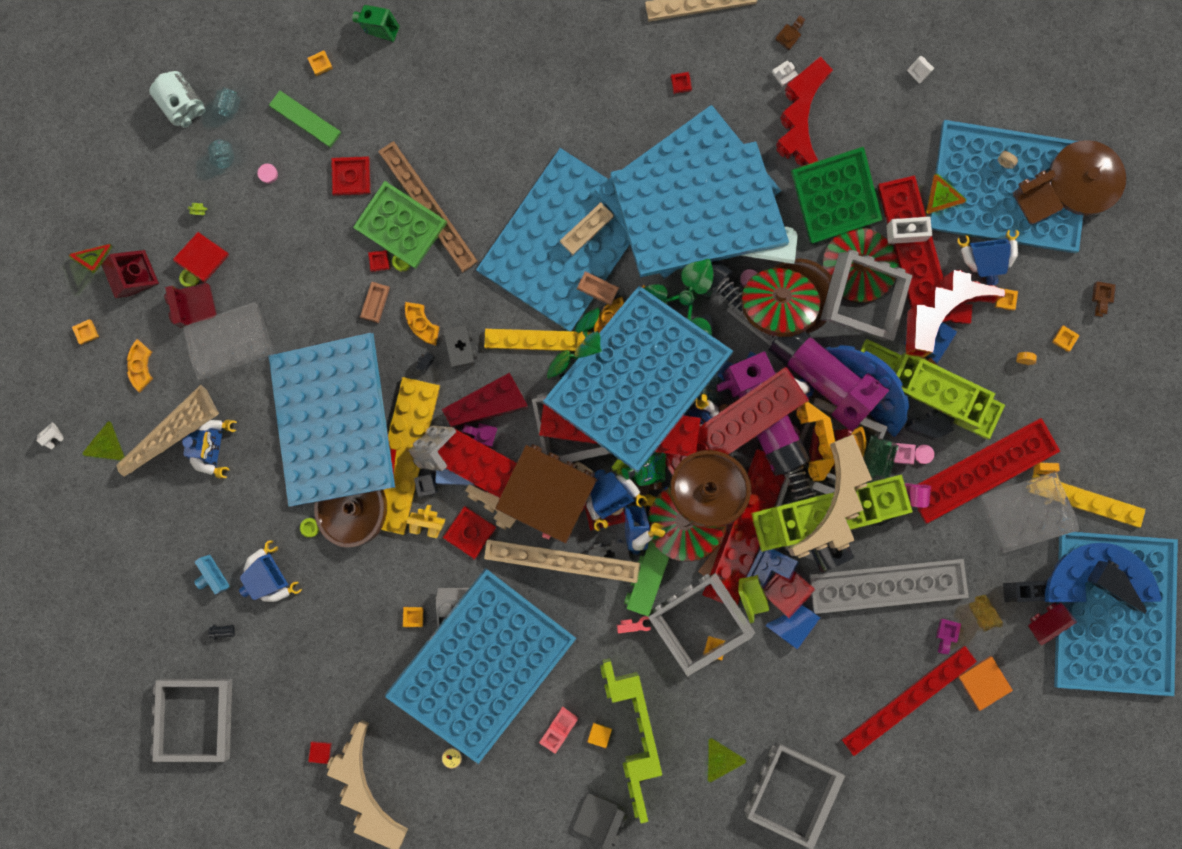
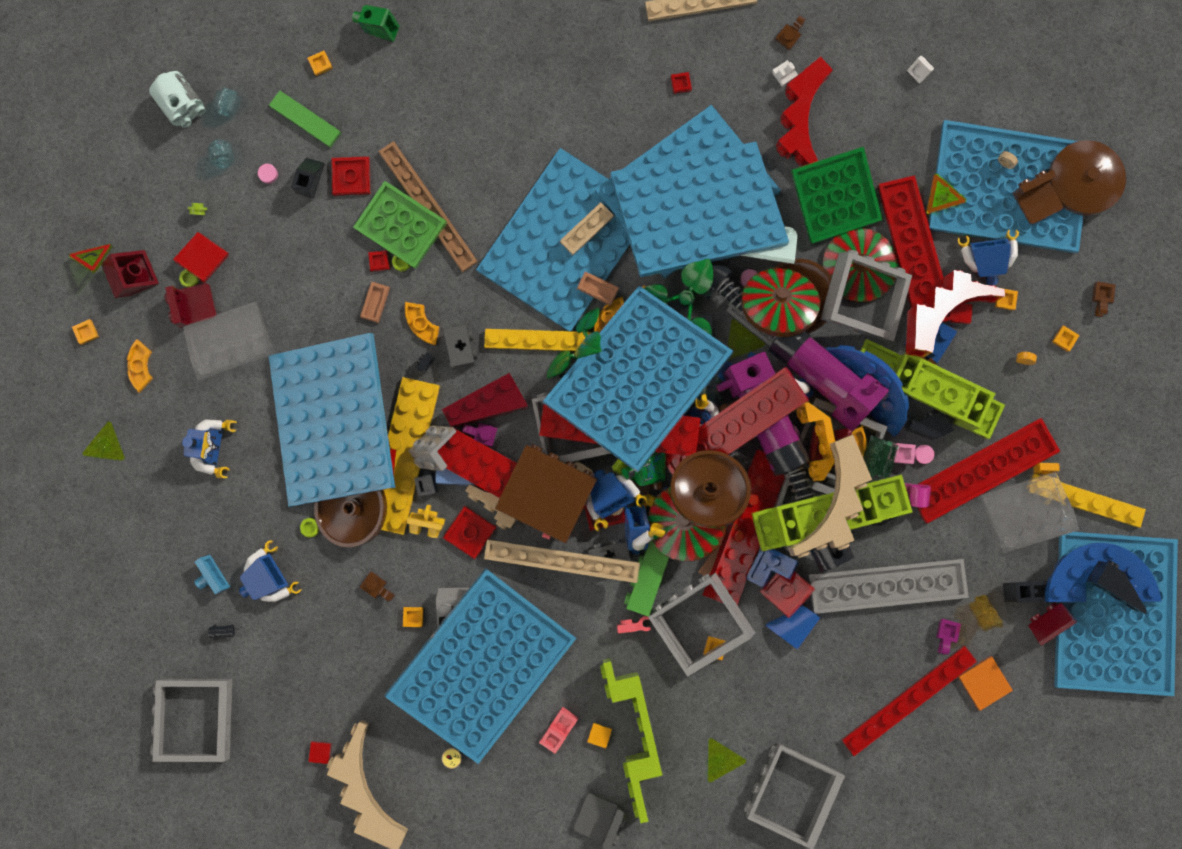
(49, 433): white tile -> none
(183, 420): tan wing -> none
(307, 177): none -> black slope
(375, 586): none -> reddish brown plate
(742, 340): none -> clear neon green piece
(752, 596): lime panel -> none
(909, 230): white brick -> none

